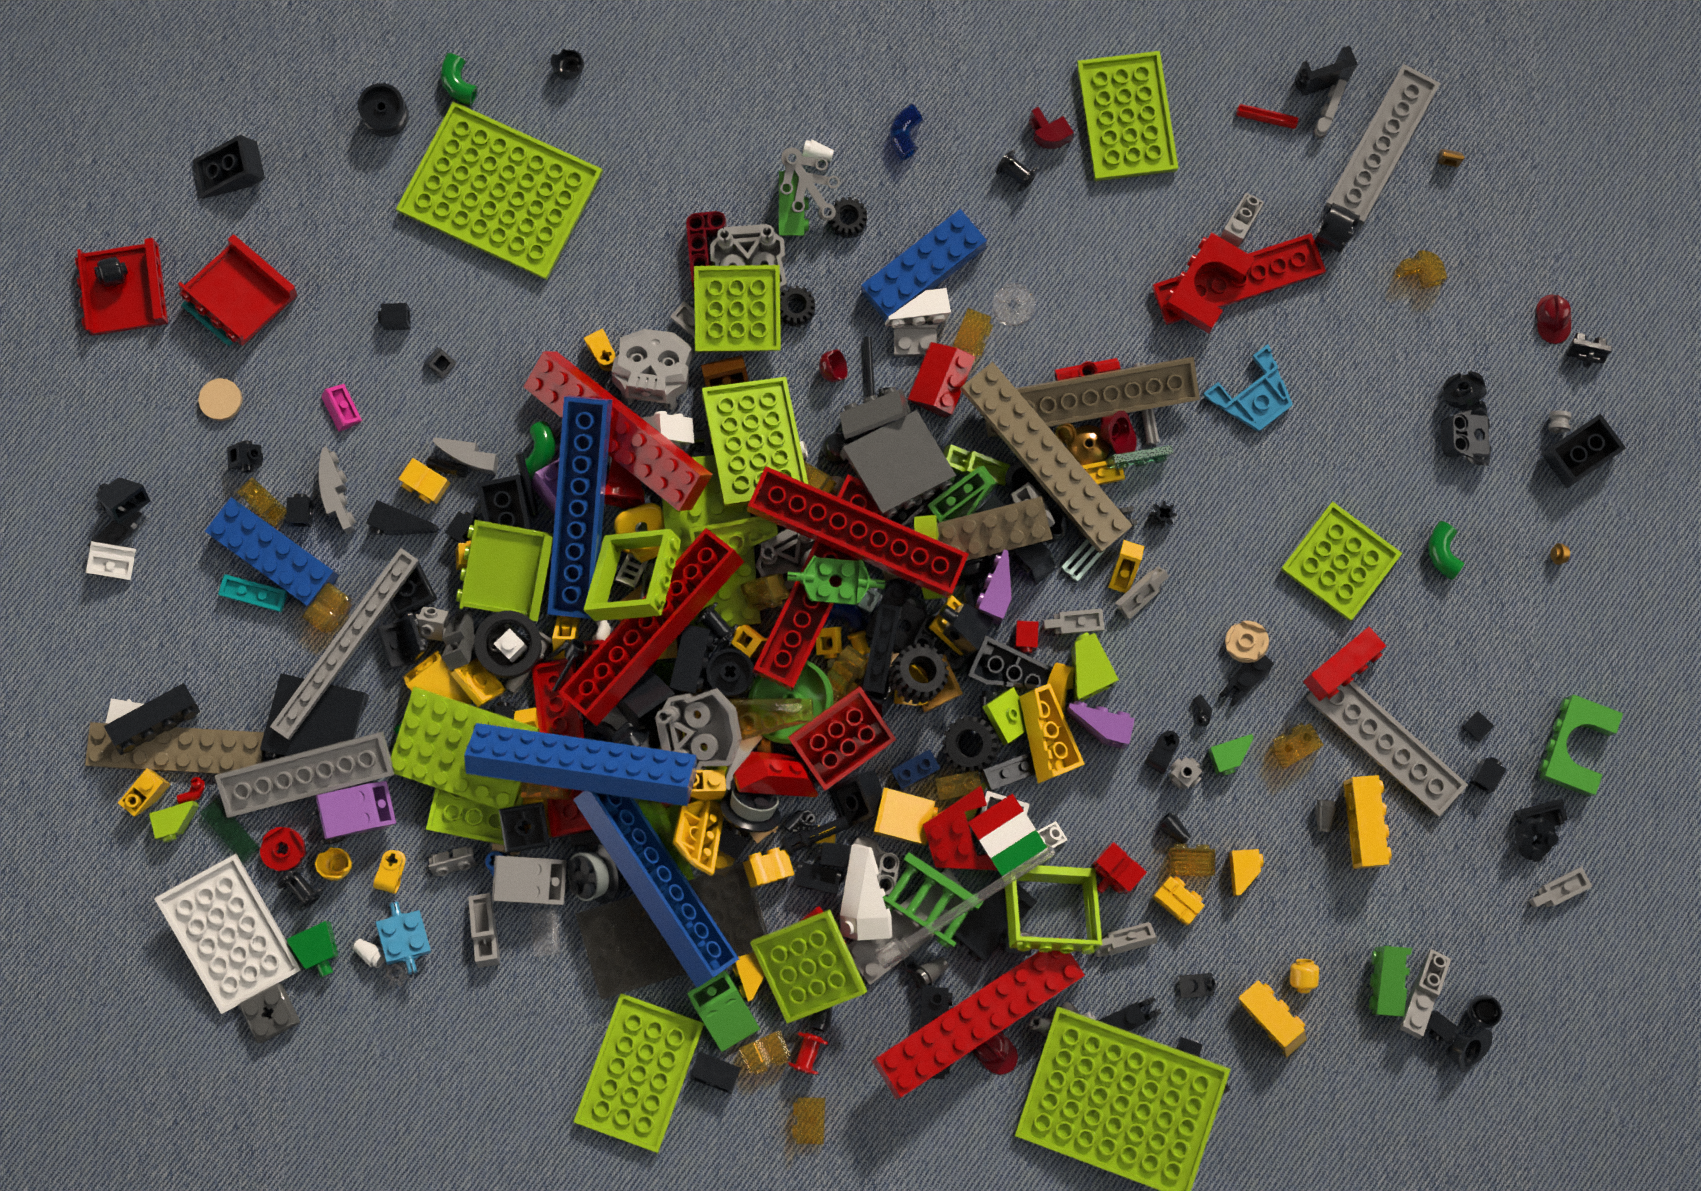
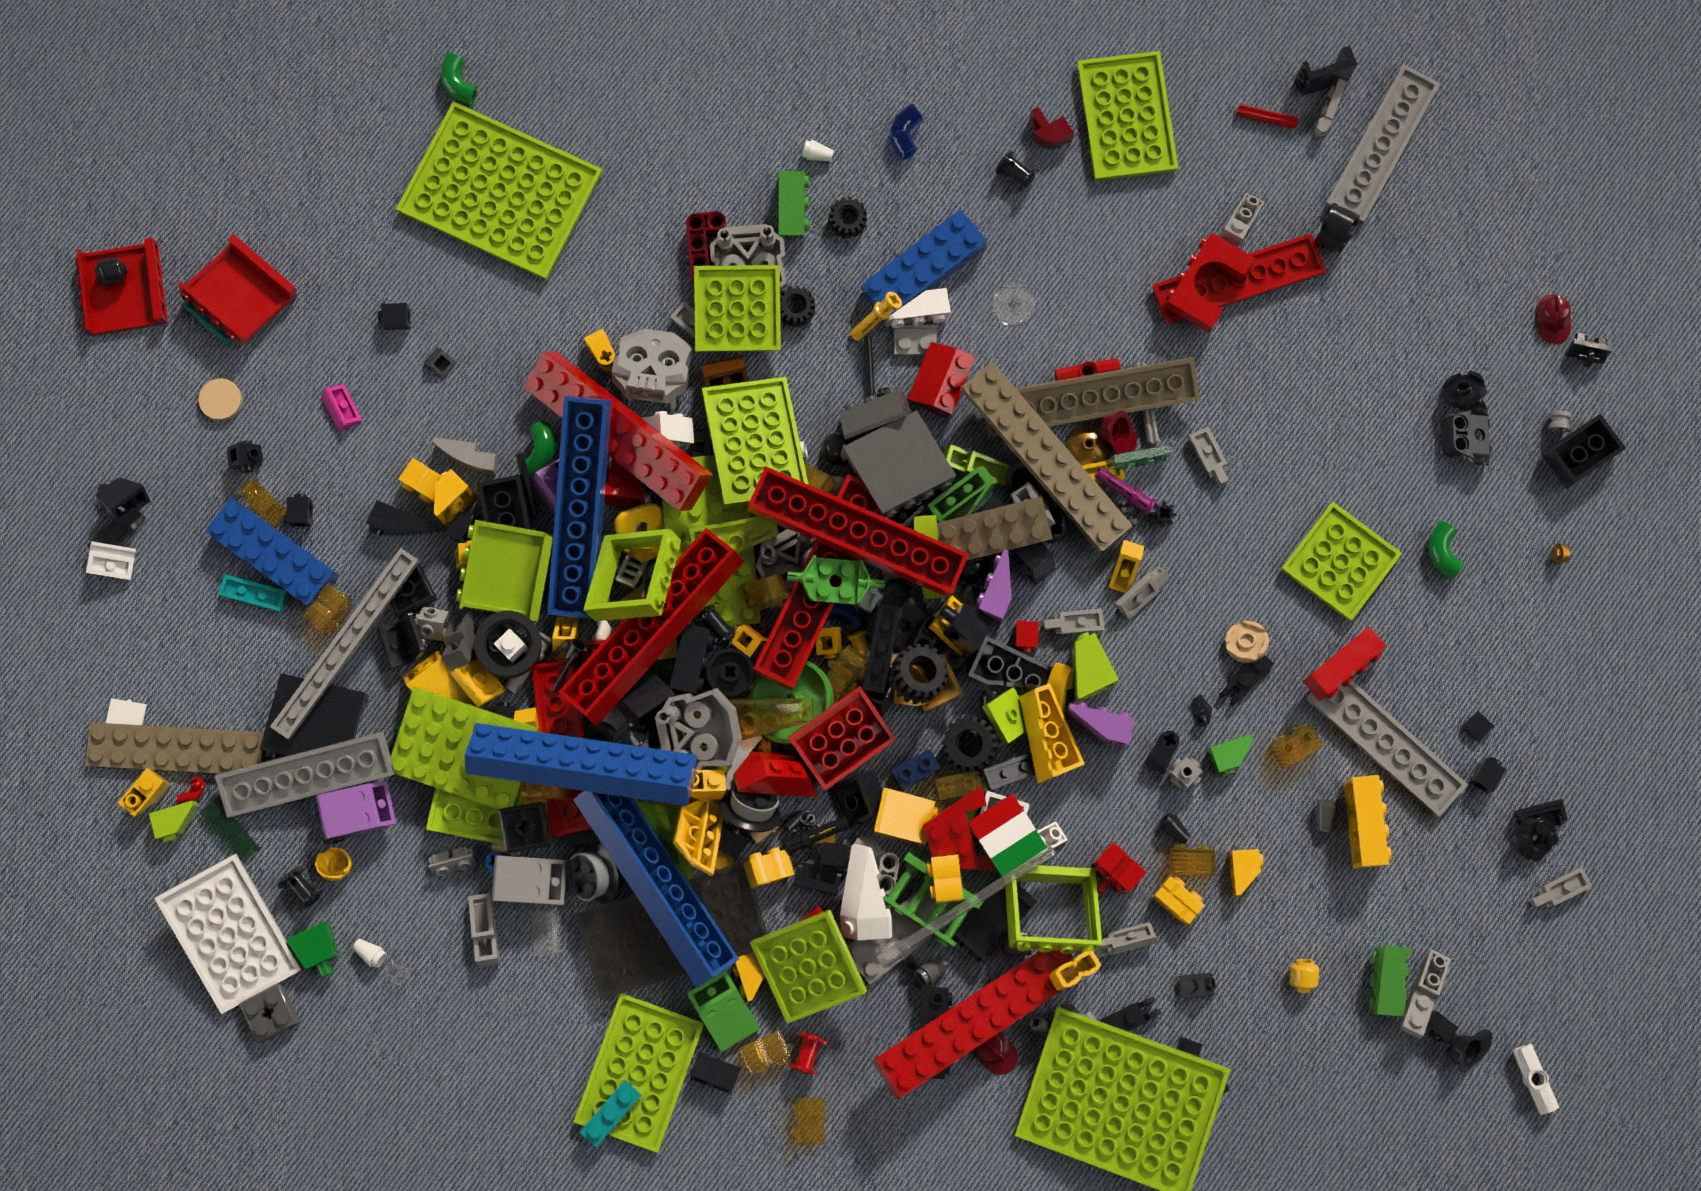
(152, 719): black brick -> none
(229, 167): black slope -> none
(270, 846): red plate -> none
(331, 484): light grey slope -> none
(383, 110): black wheel -> none
(389, 873): yellow piece -> none
(403, 937): dark azure plate -> none
(447, 466): black axle -> none
(451, 496): none -> yellow slope
(567, 64): black hair -> none
(610, 1113): none -> teal plate
(807, 181): light grey plant -> none
(821, 1020): black cone -> none
(833, 366): dark red hair -> none
(881, 311): none -> yellow pin
(946, 879): none -> yellow brick
(972, 332): clear yellow brick -> none
(1066, 433): pearl gold plate -> none
(1073, 971): none -> yellow brick
(1084, 557): light aqua tile -> none
(1134, 496): none -> magenta pin
(1210, 455): none -> light grey hinge
(1259, 402): dark azure wing -> none
(1273, 1017): yellow wedge -> none
(1427, 265): clear yellow brick -> none
(1450, 158): pearl gold slope -> none
(1484, 1011): black hair -> none
(1542, 1092): none -> white piece
(1558, 765): bright green arch -> none

